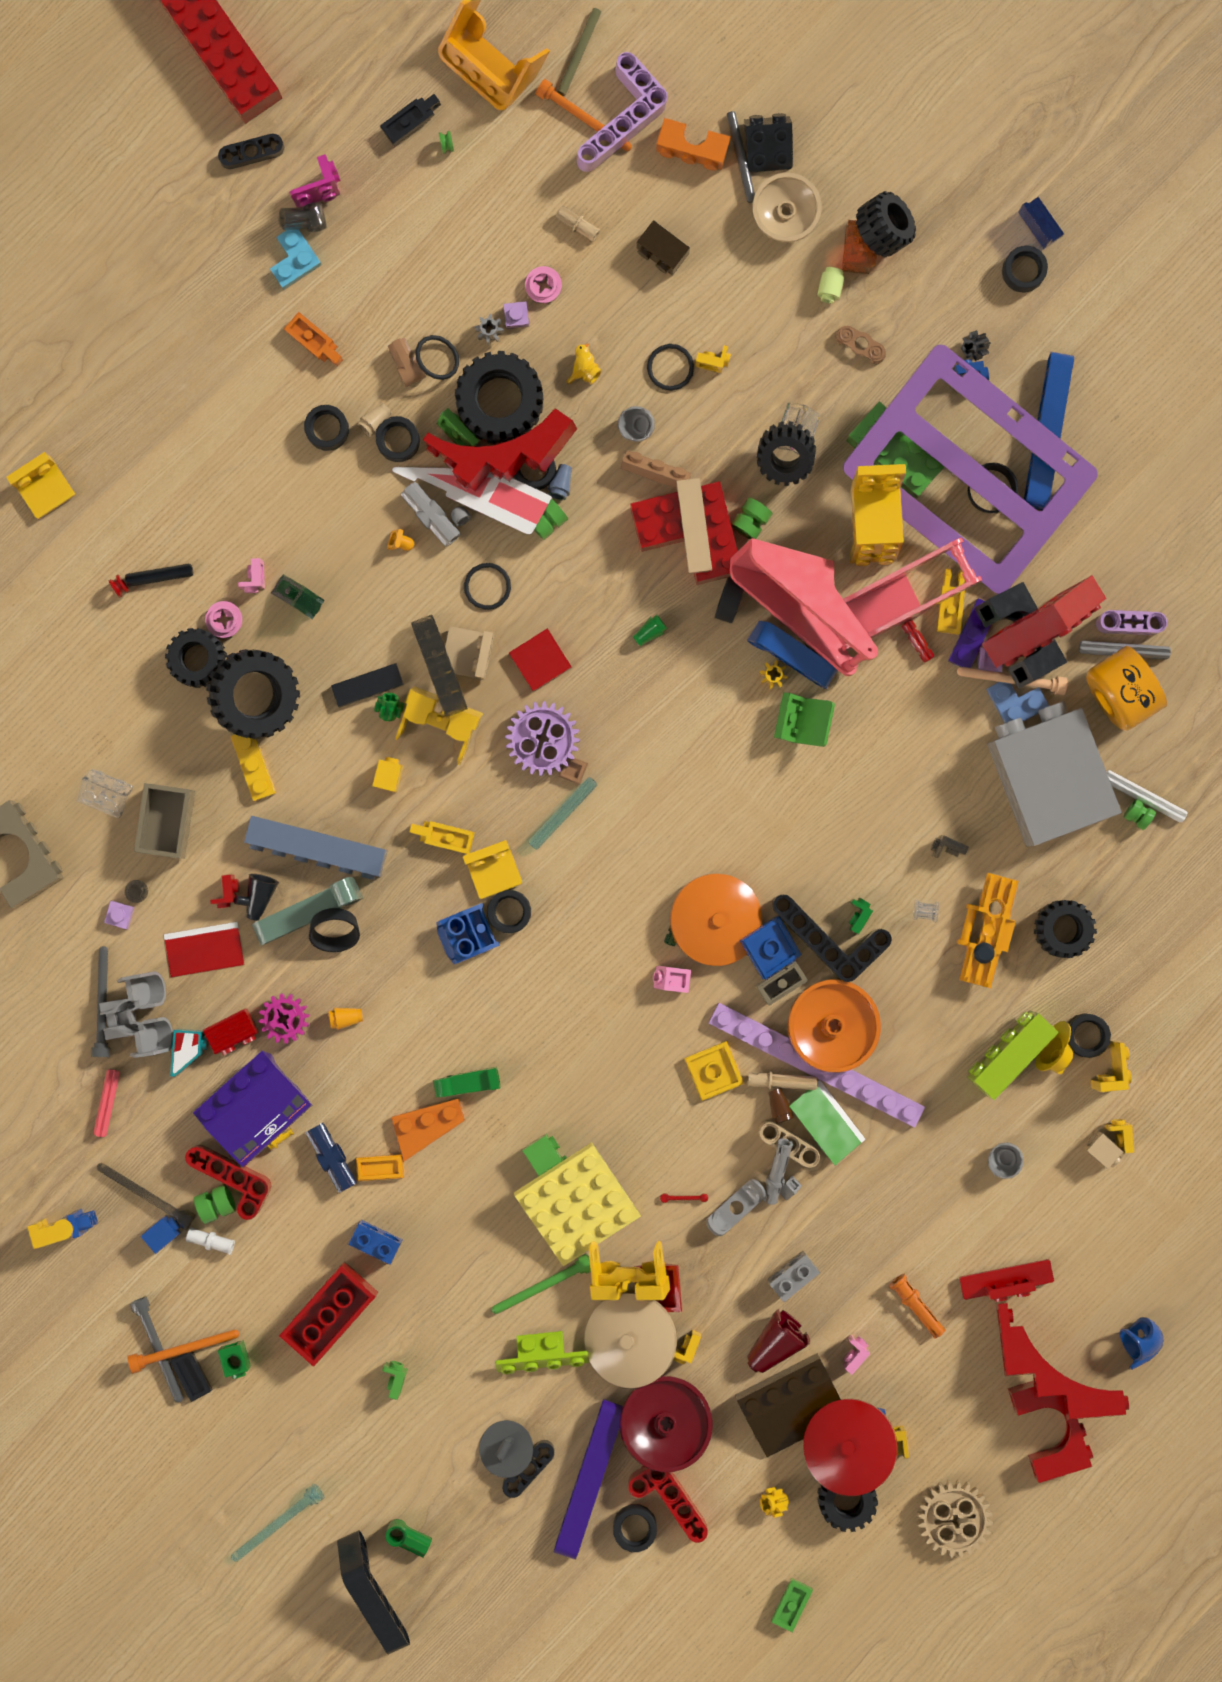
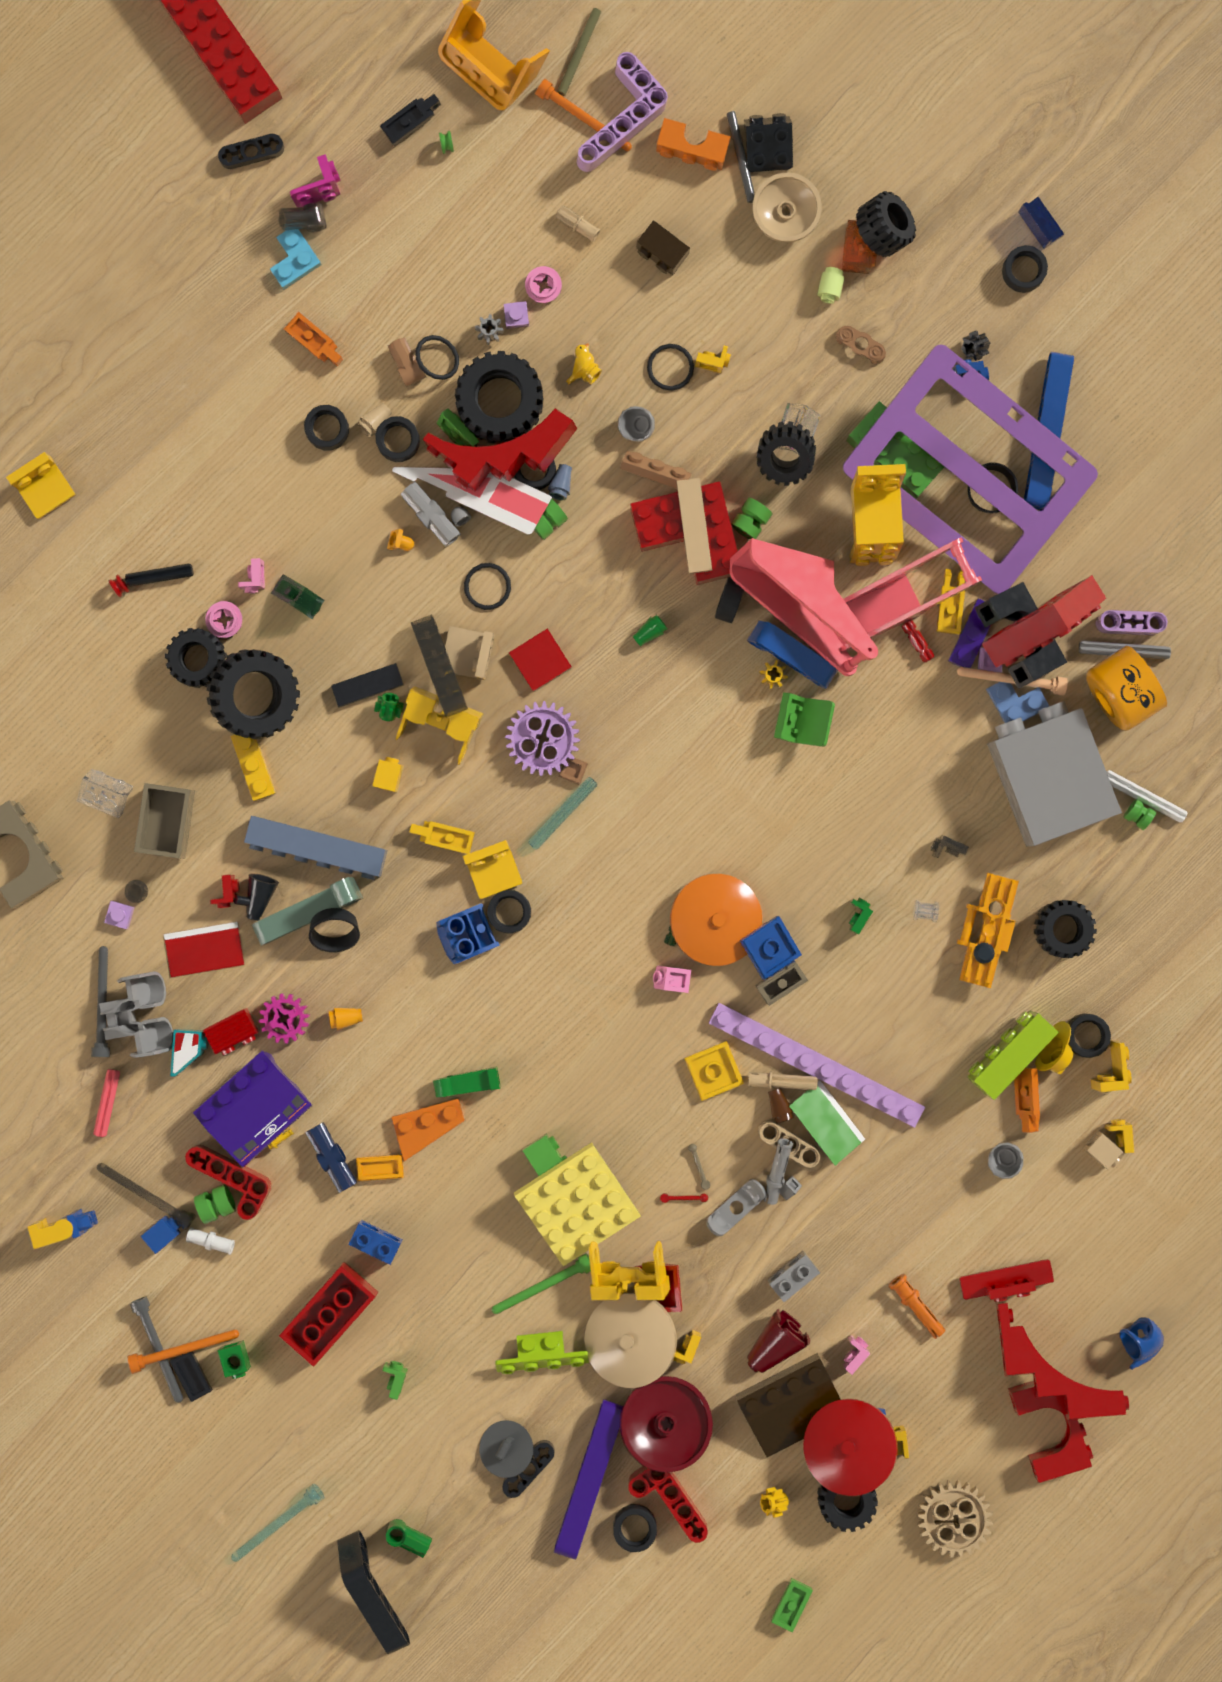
(705, 1183): none -> dark tan hinge
(826, 942): black beam -> none
(834, 1026): orange dish -> none
(1027, 1099): none -> orange hinge

